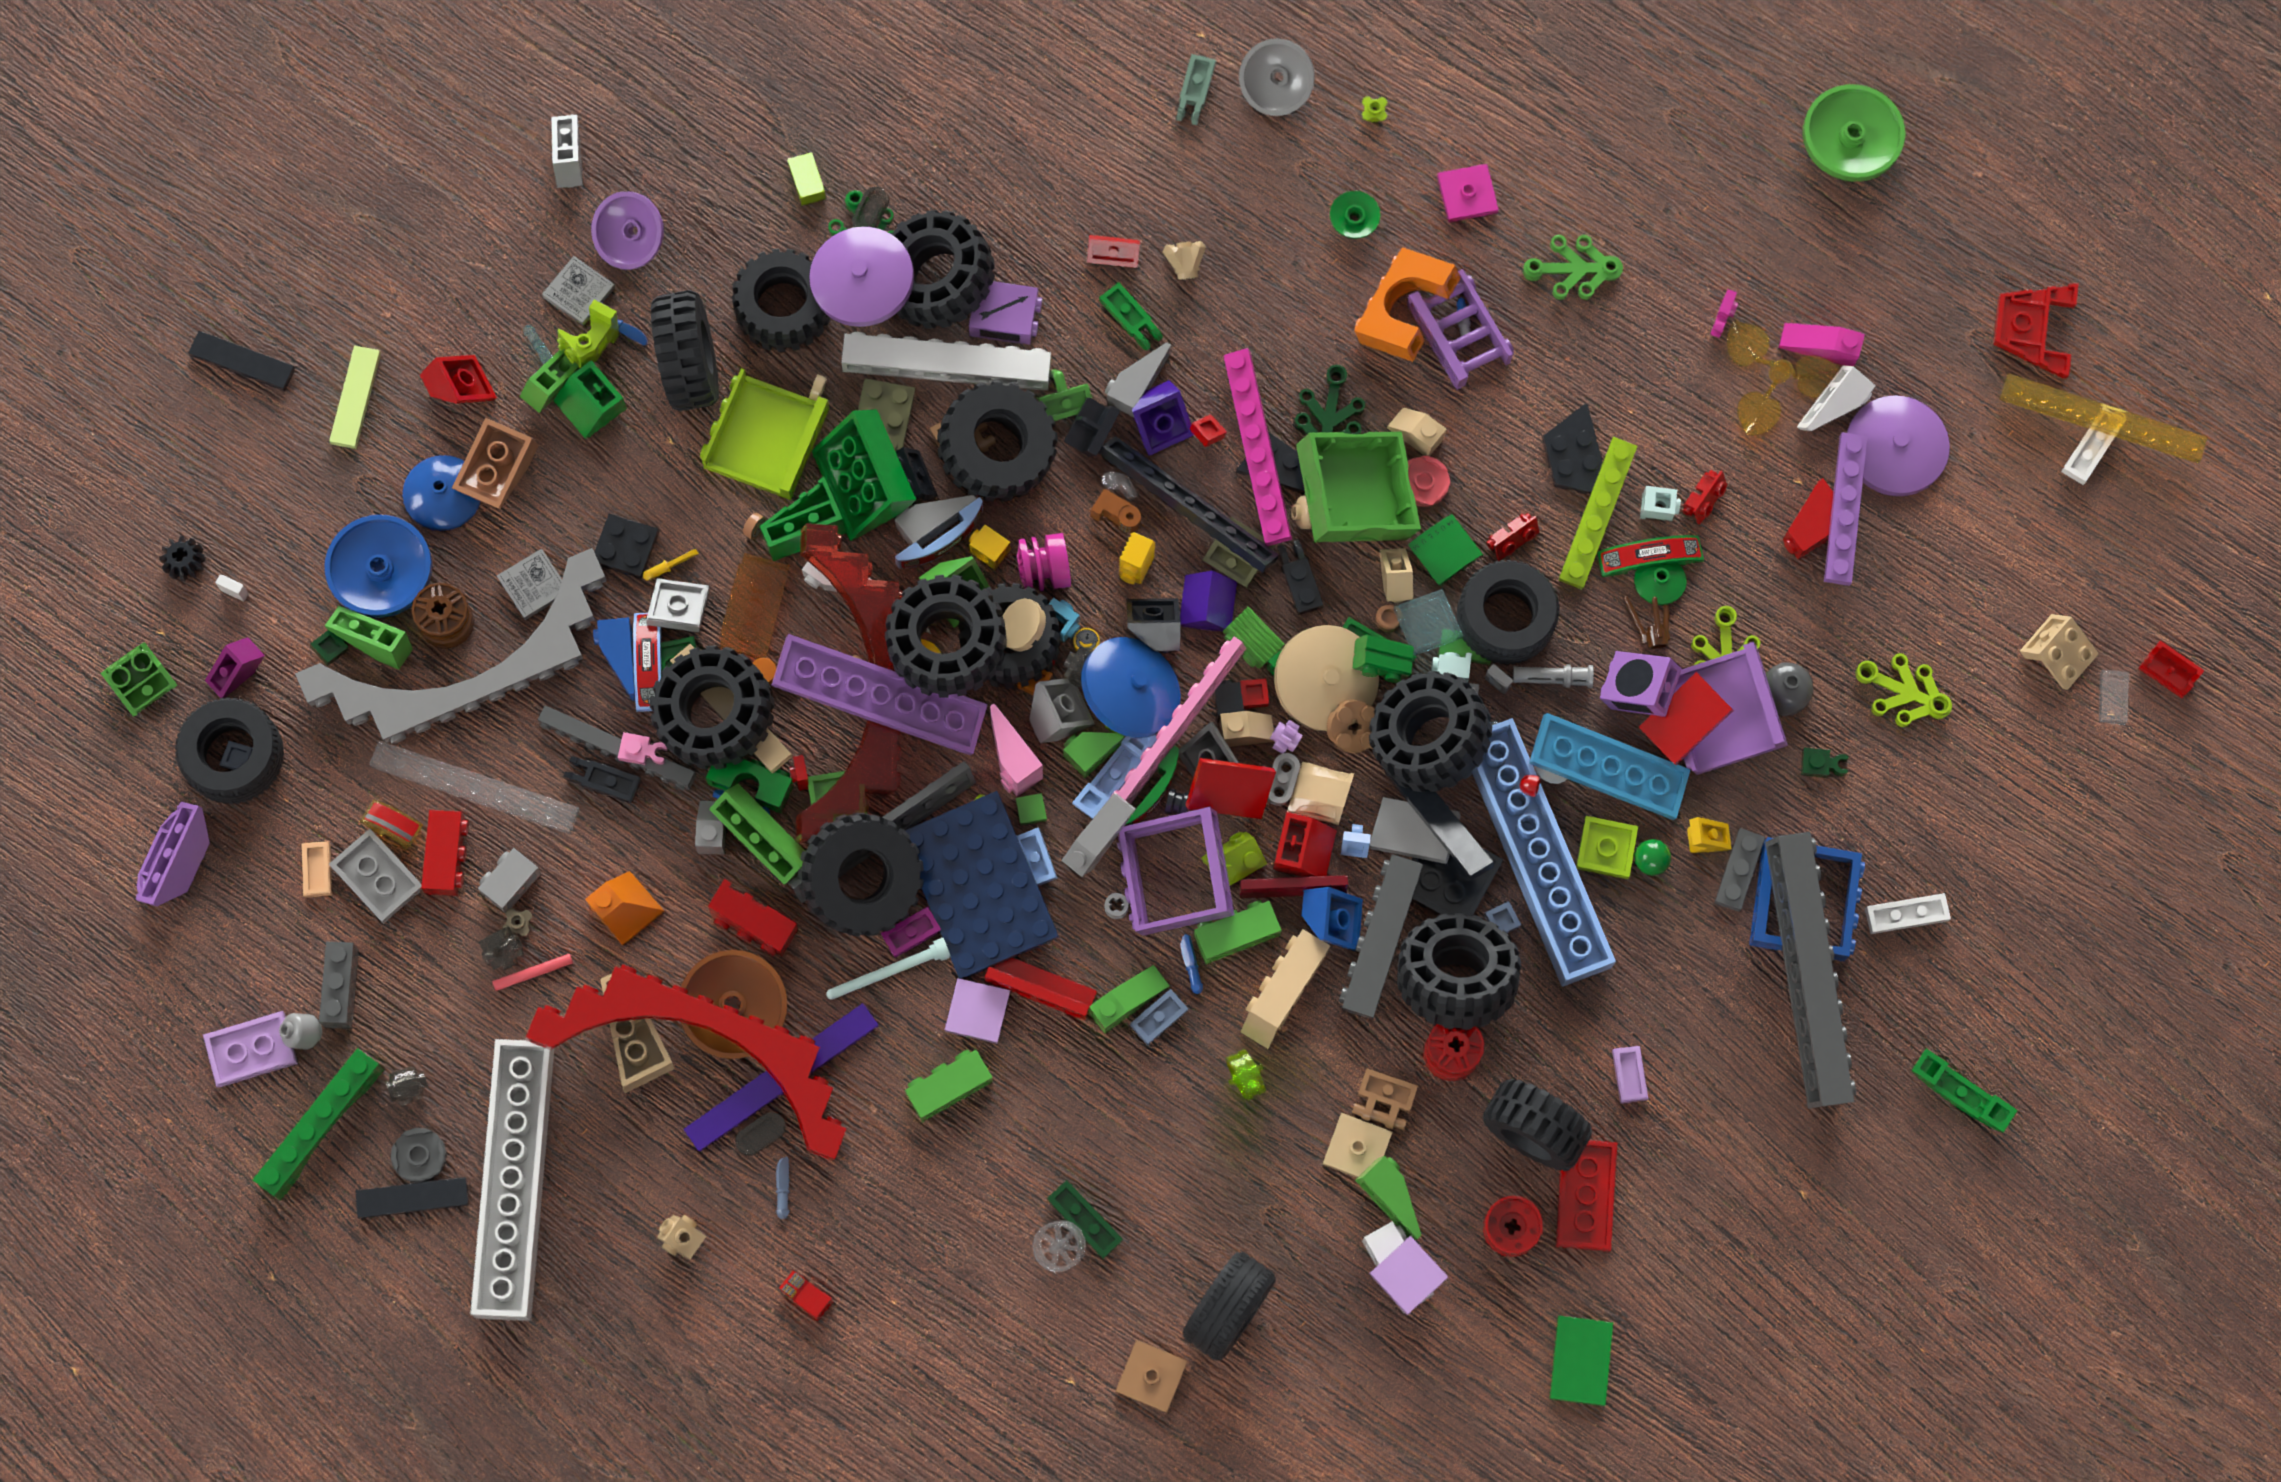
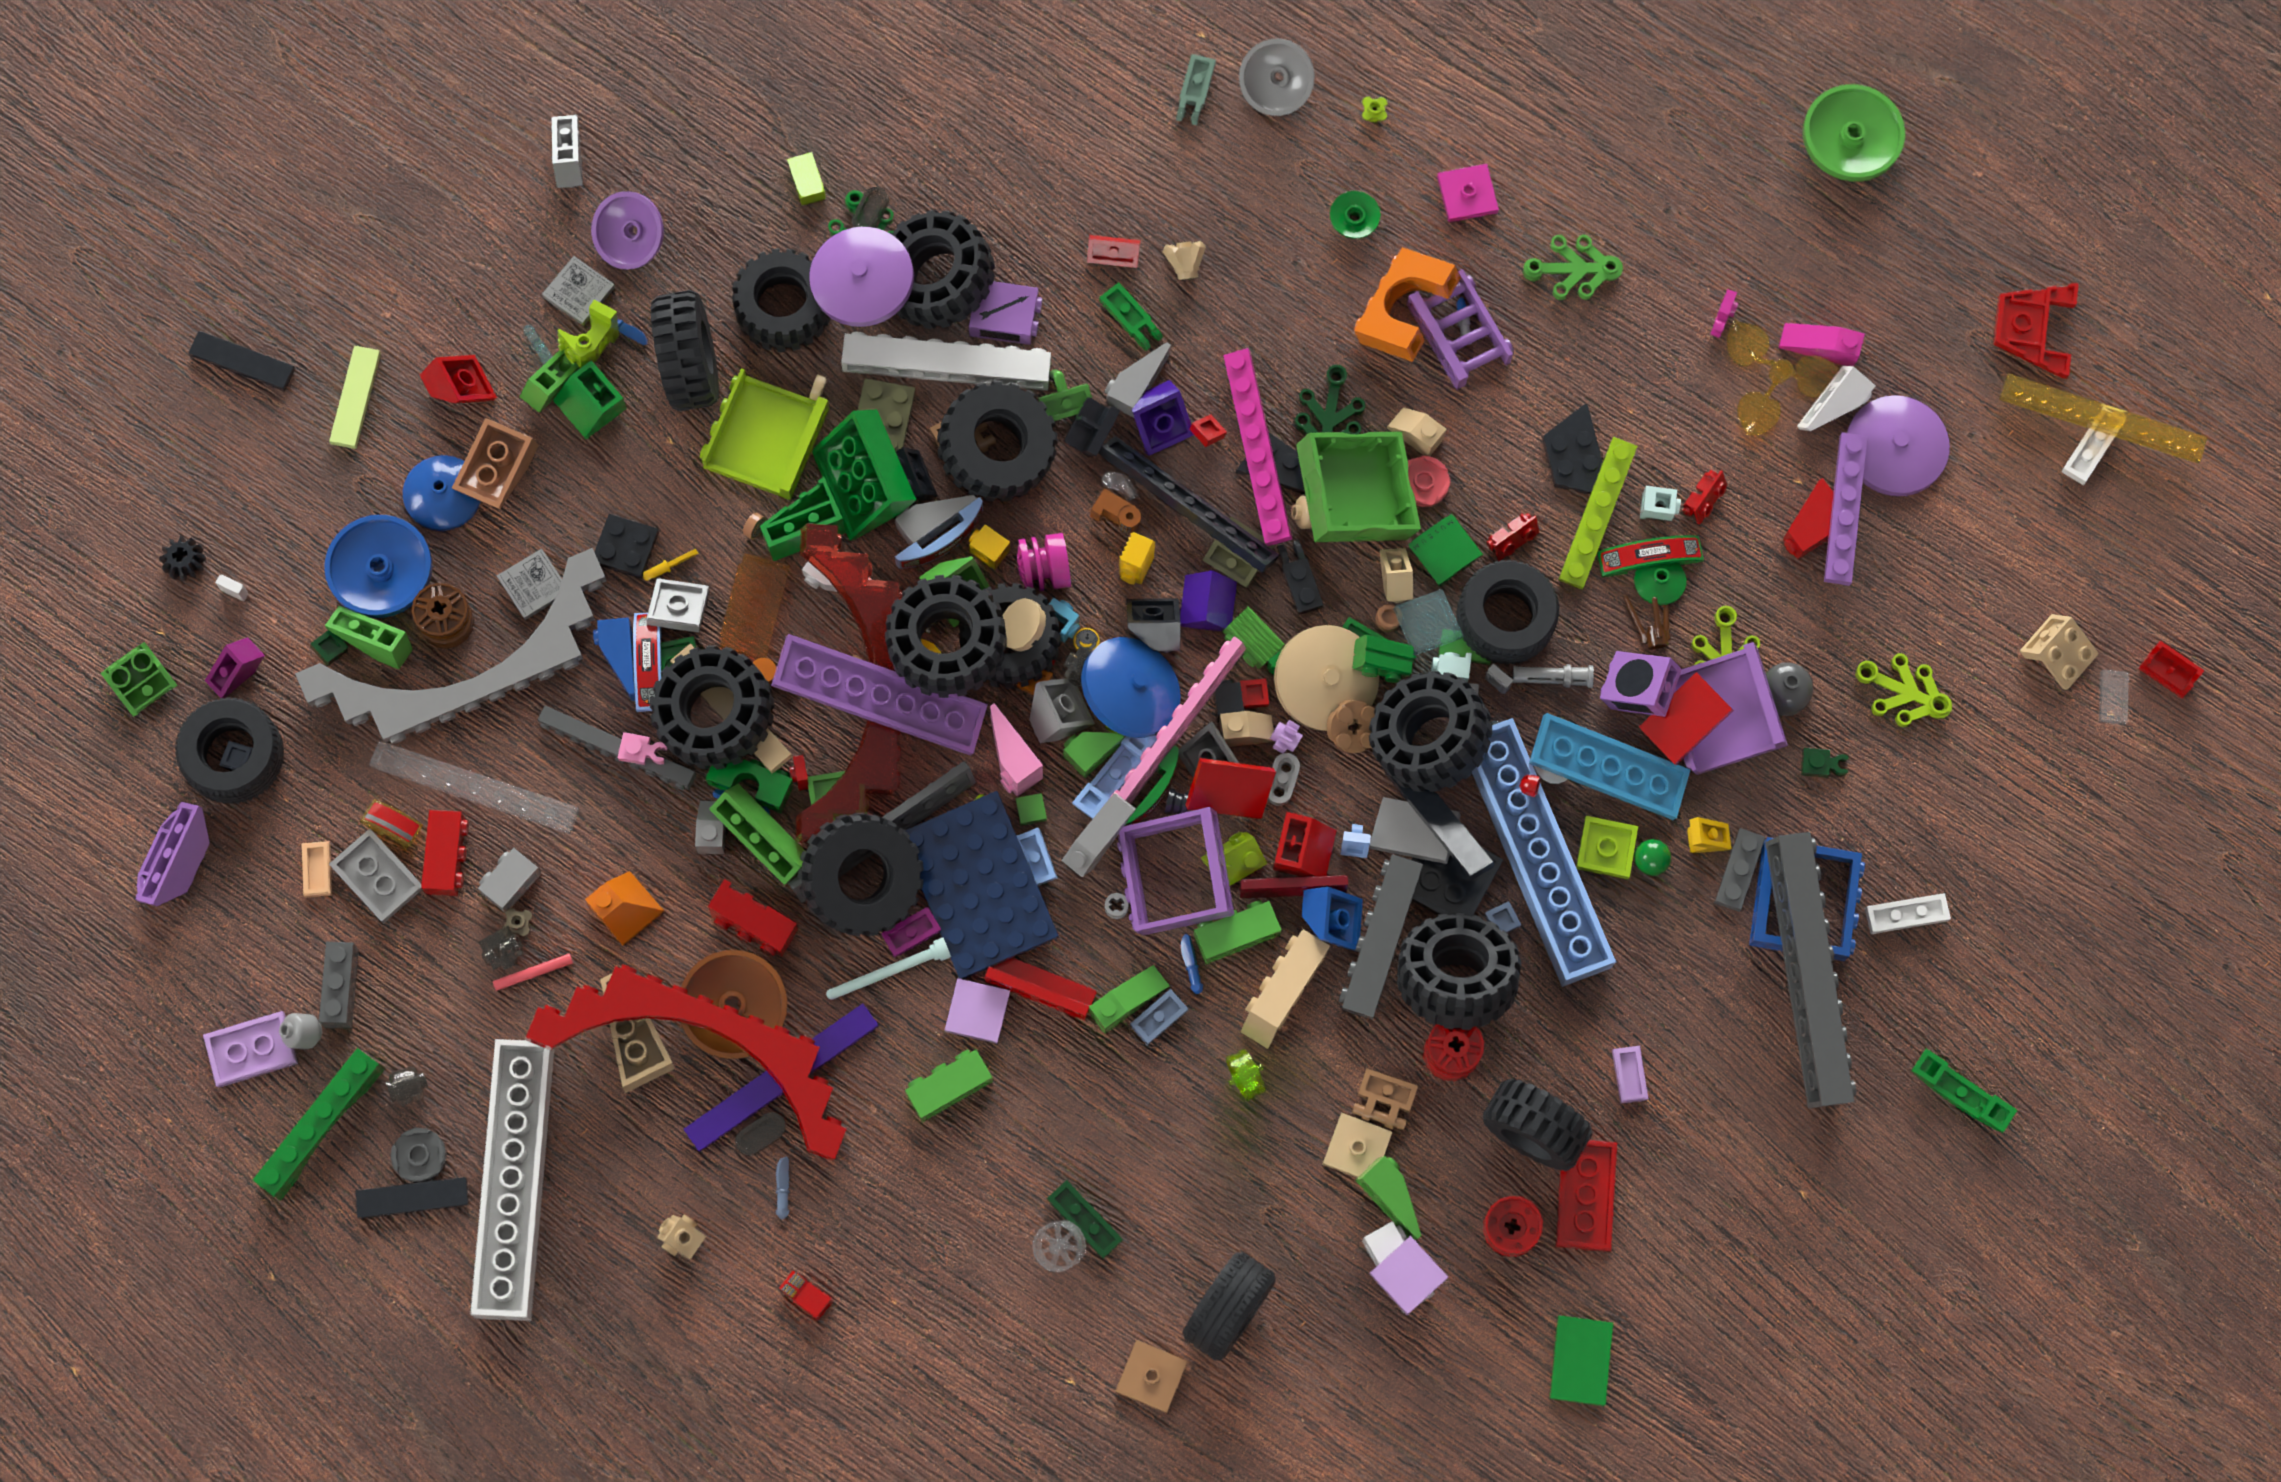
(604, 780): black hinge -> none
(1320, 793): tan slope -> none

